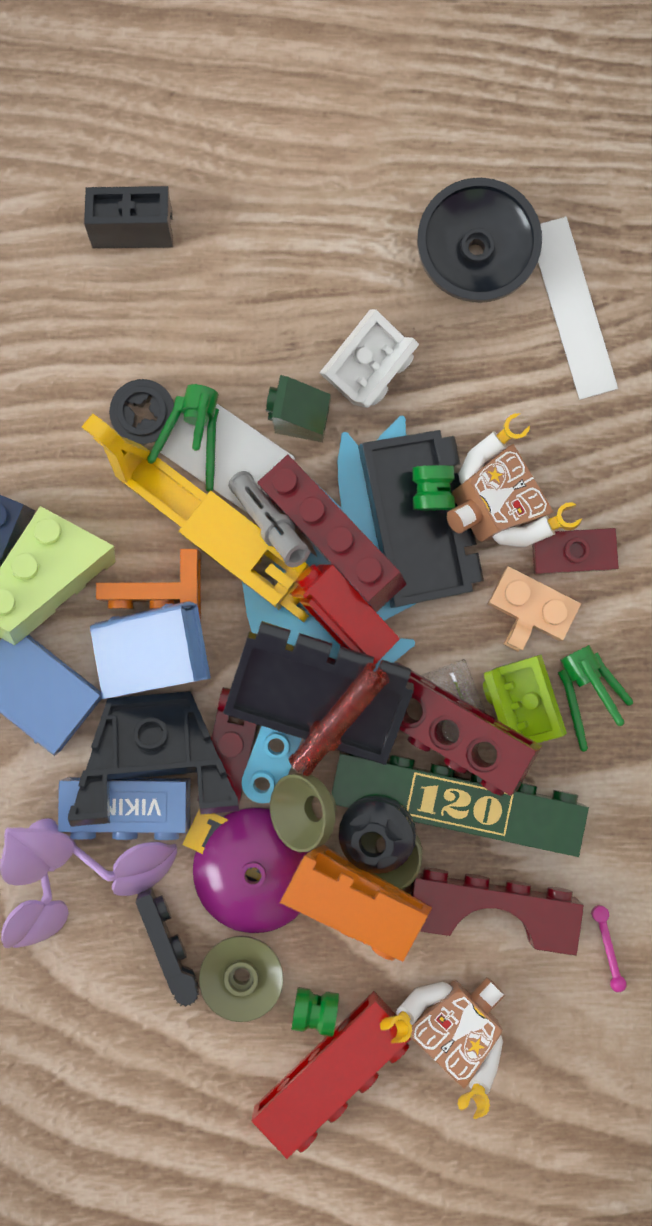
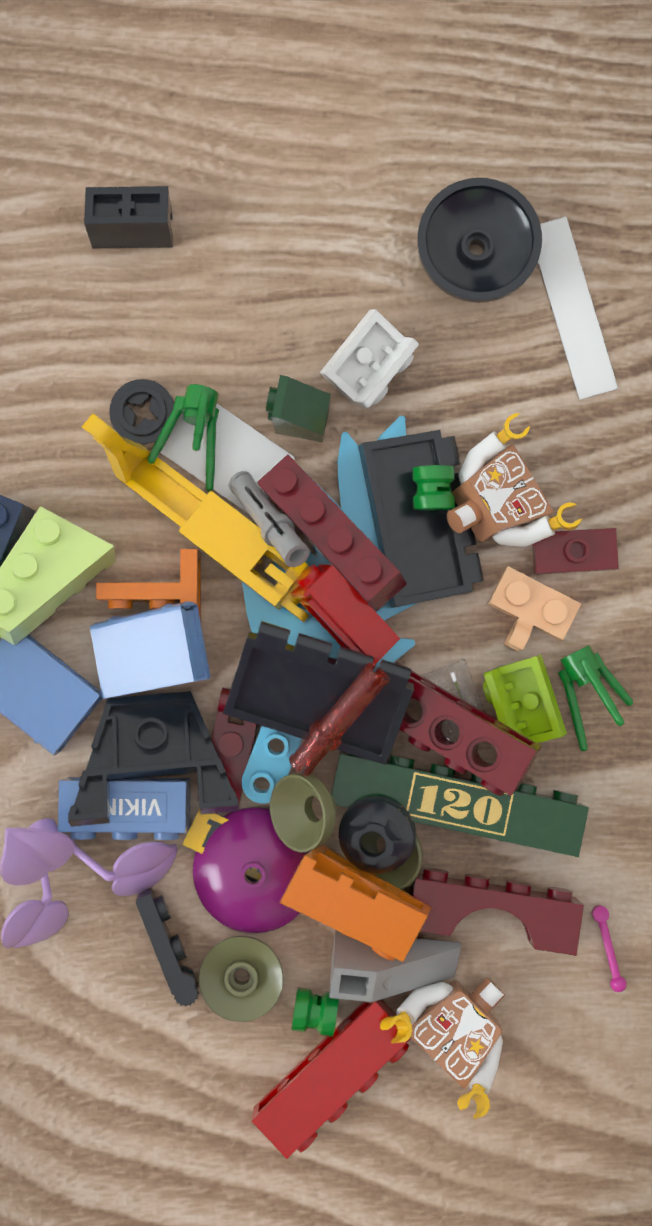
(367, 977): none -> light grey slope

